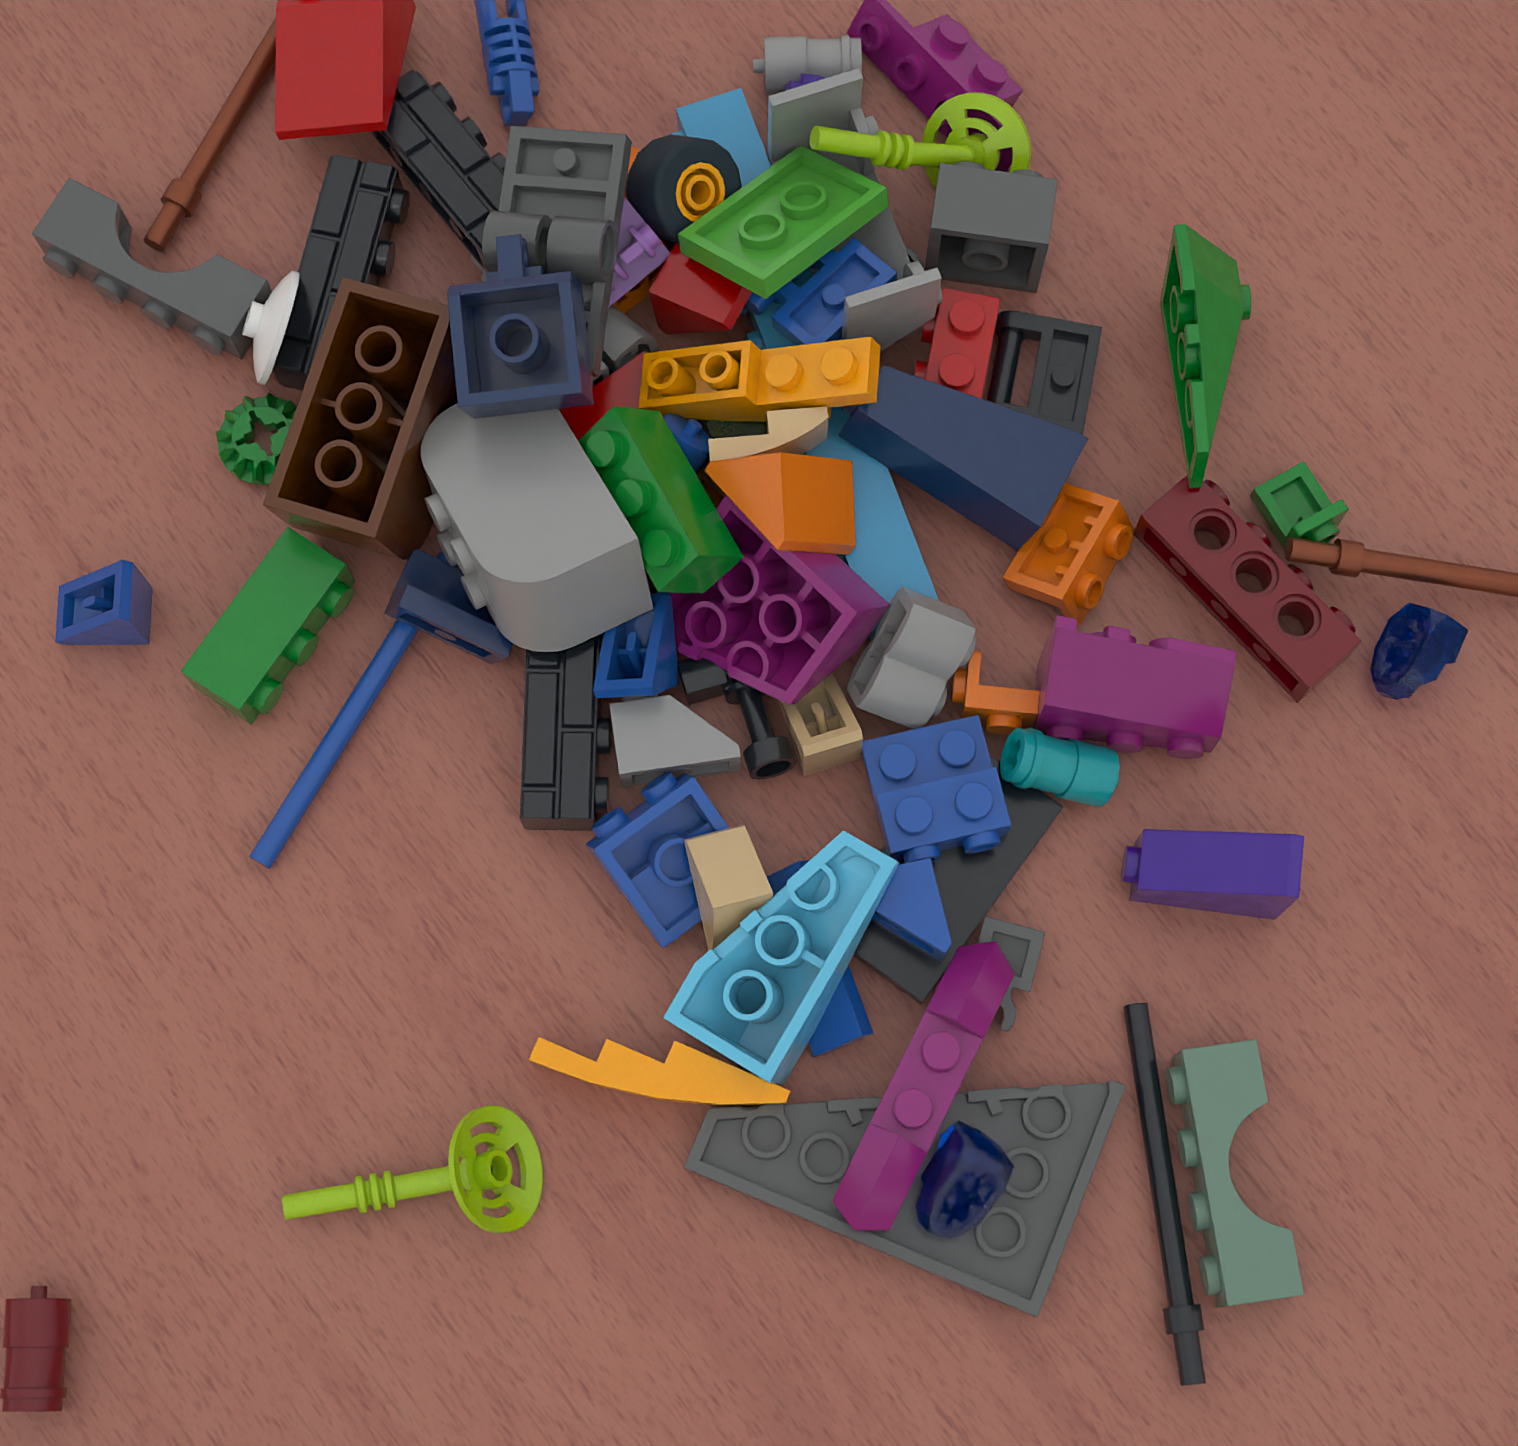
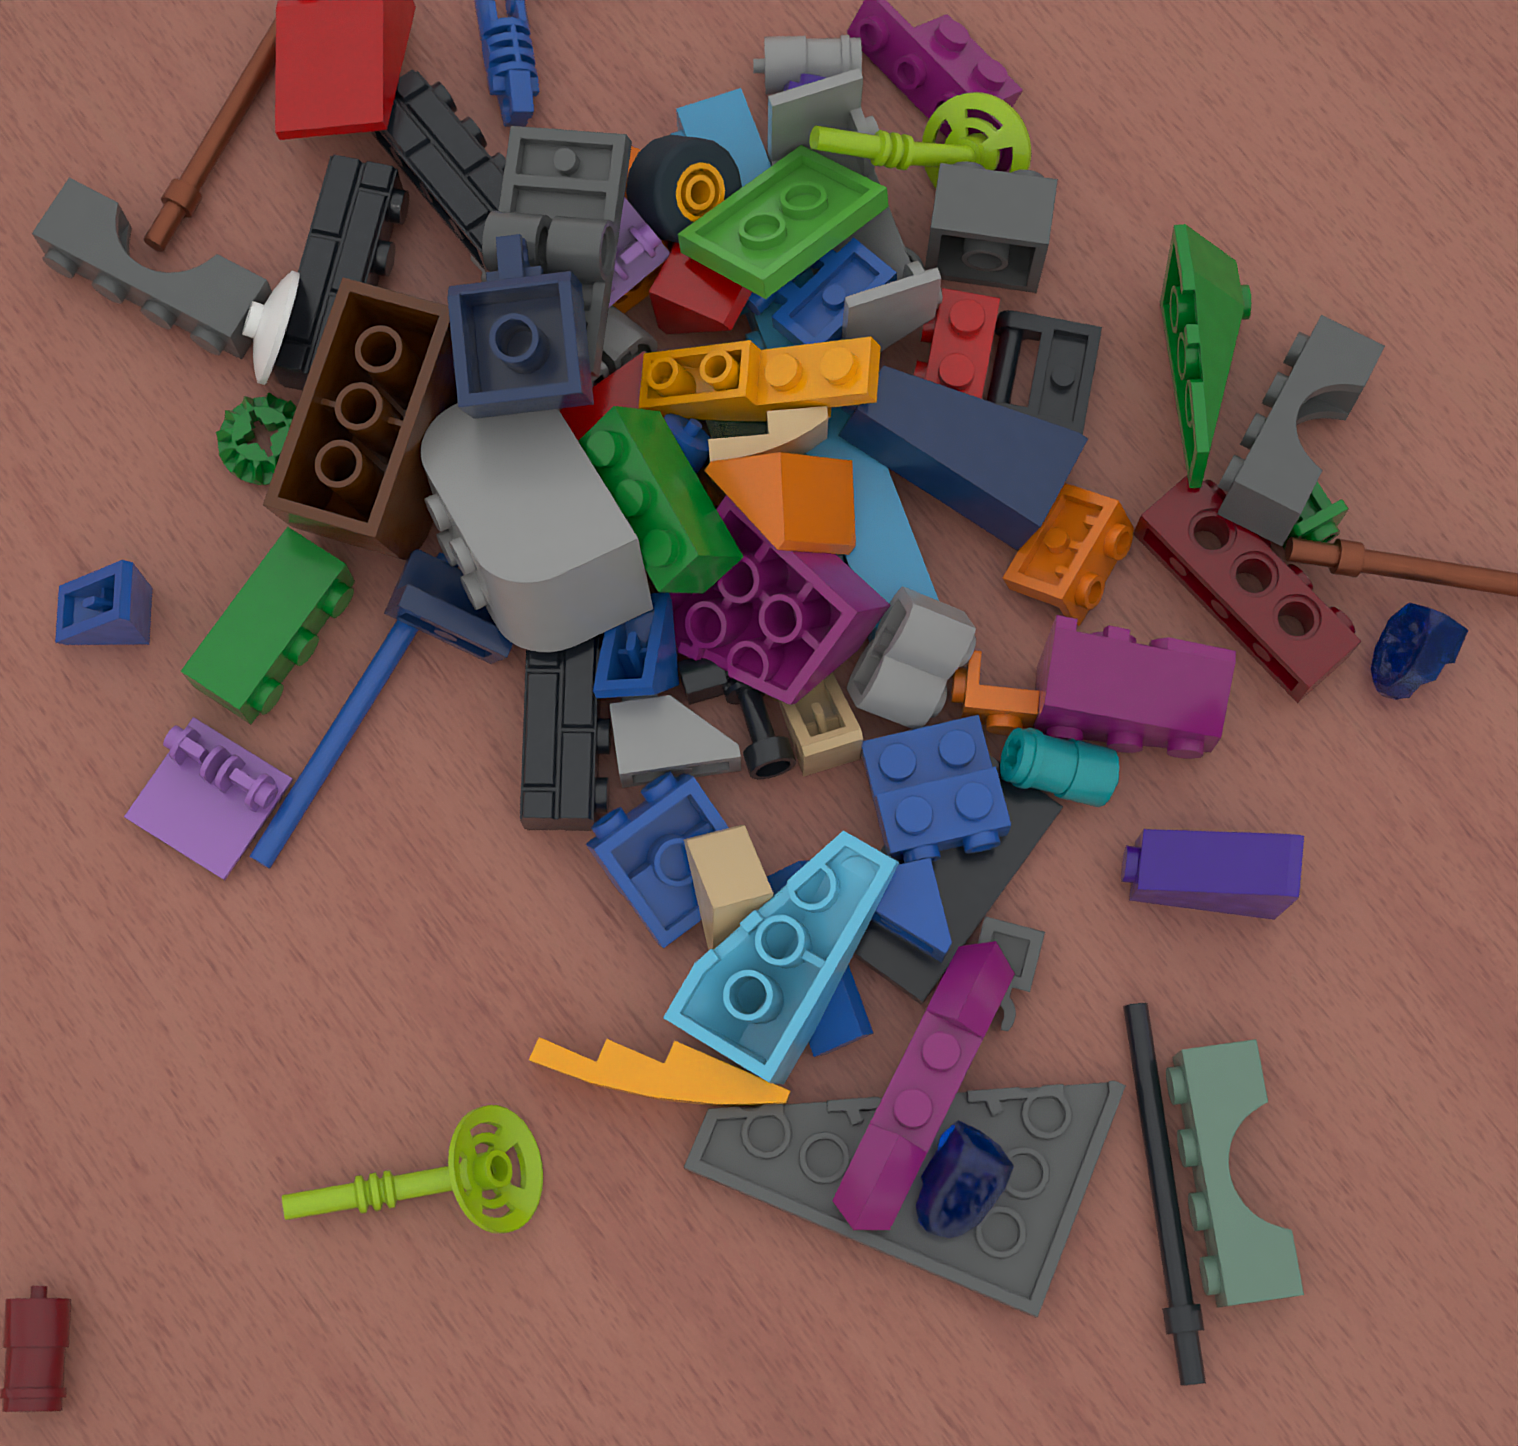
(208, 797): none -> medium lavender hinge
(1278, 475): none -> dark grey arch

